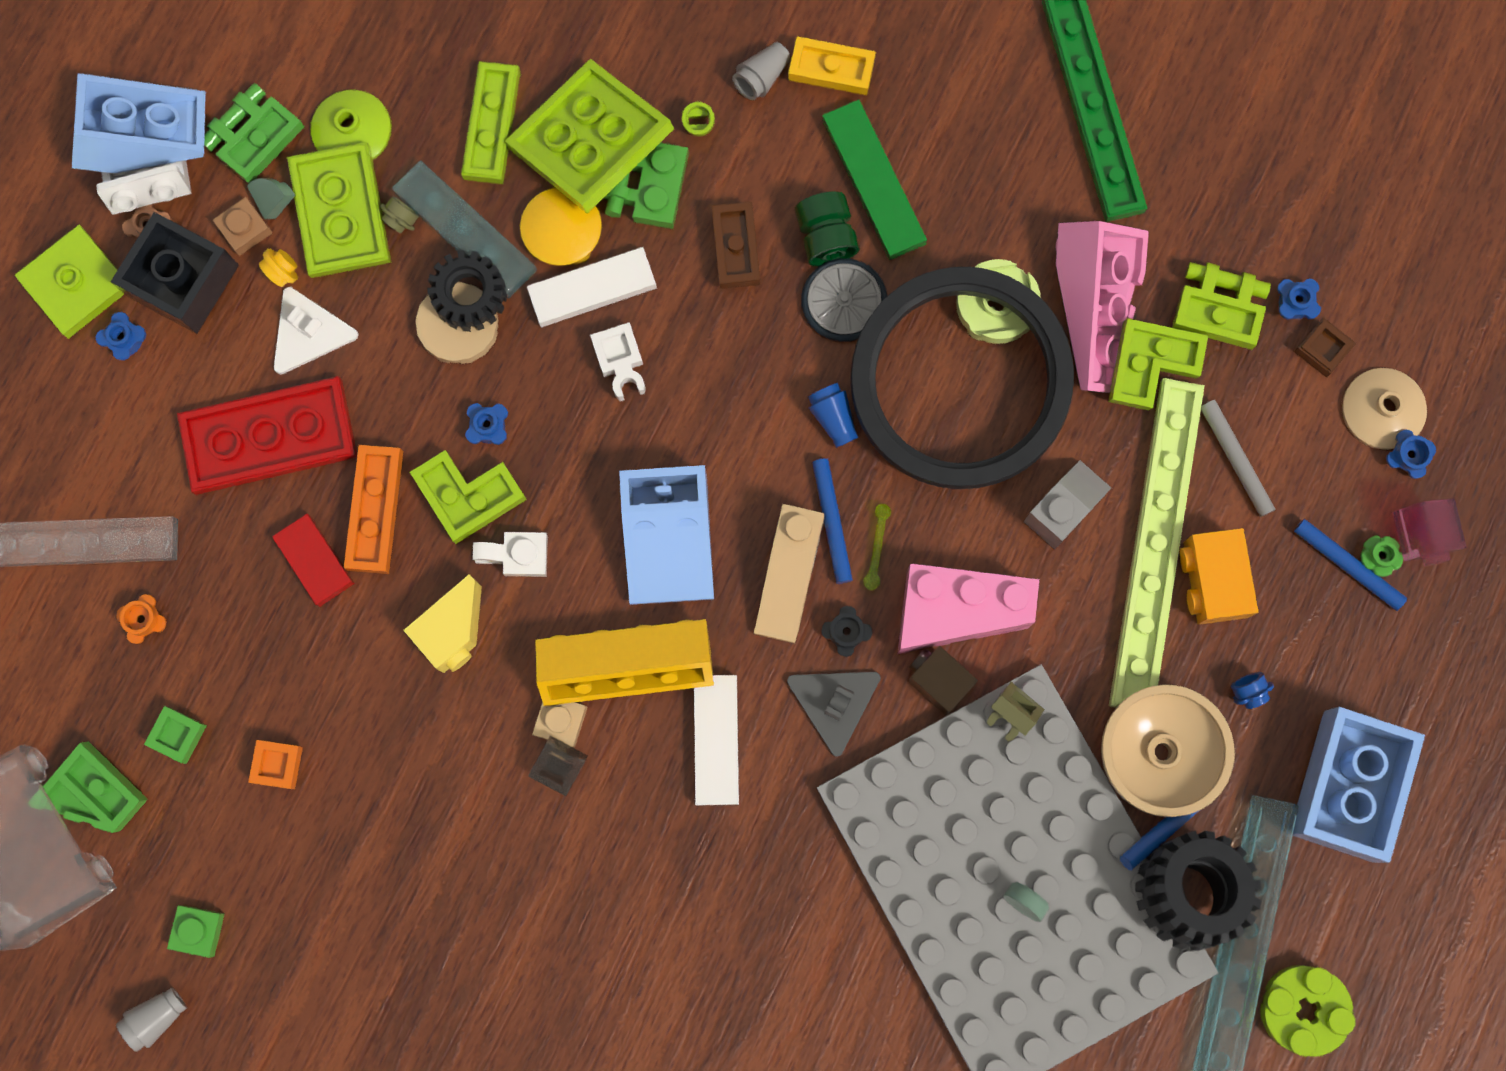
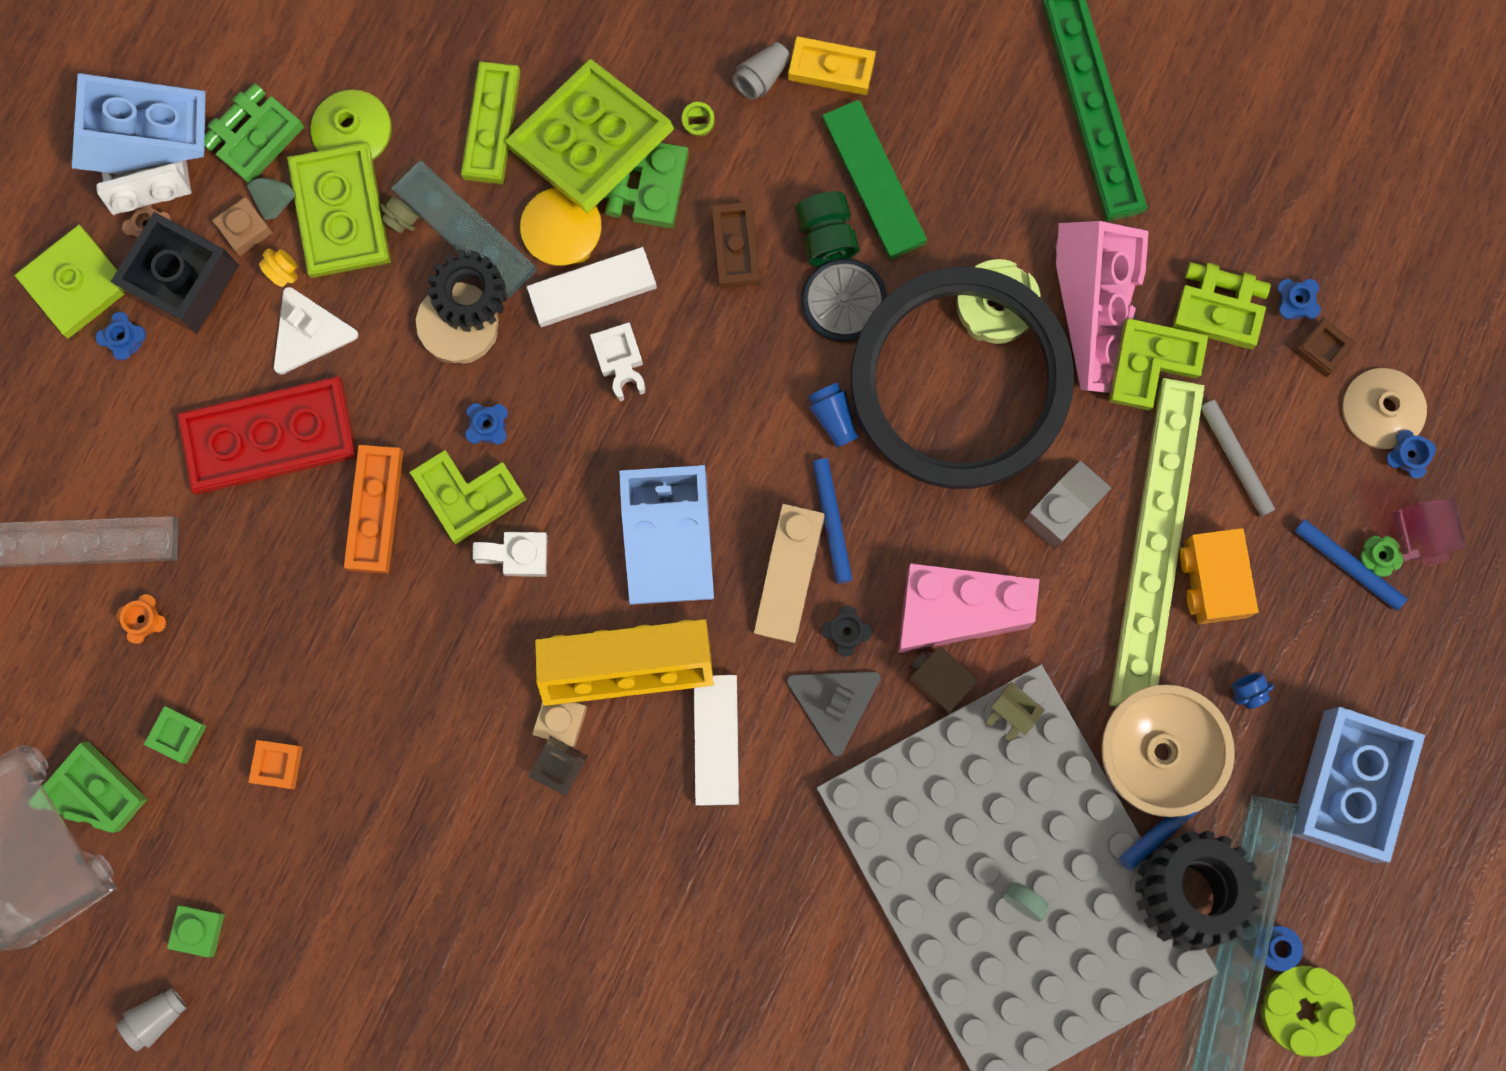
(313, 560): red tile -> none
(449, 626): light yellow slope -> none
(872, 580): clear neon green hinge -> none
(1294, 951): none -> blue plate

